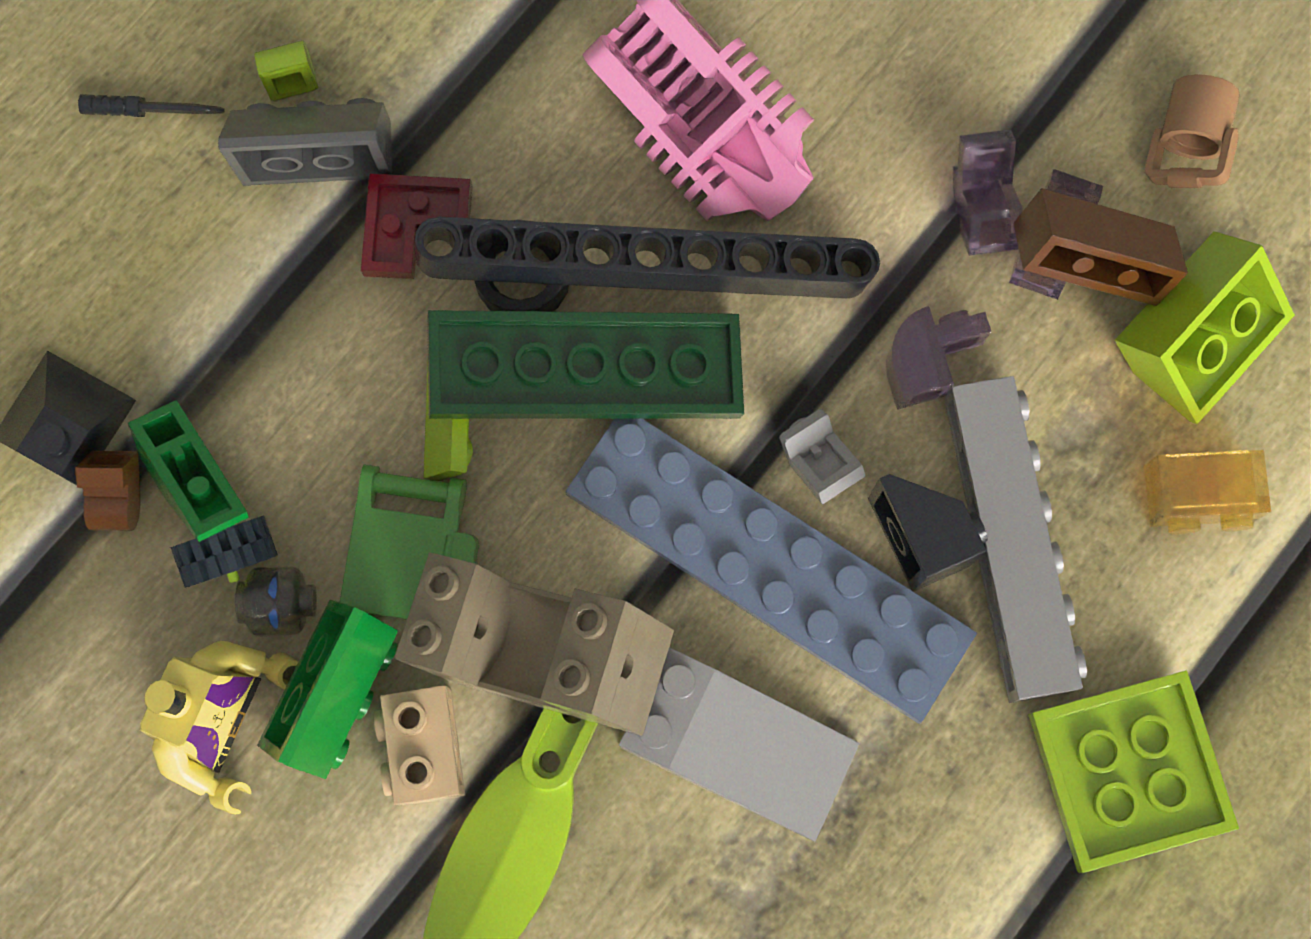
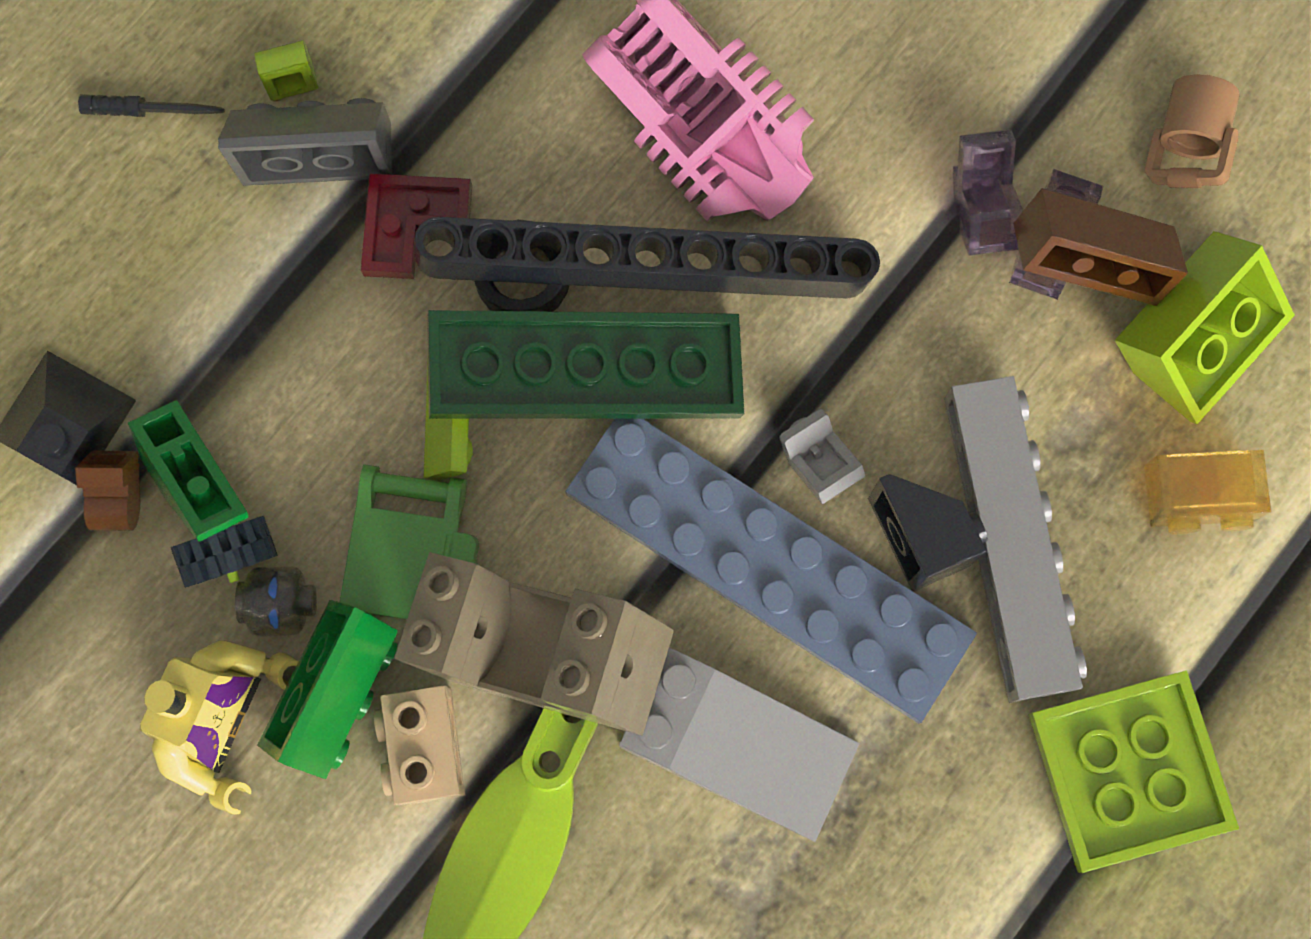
(917, 357): brick -> none

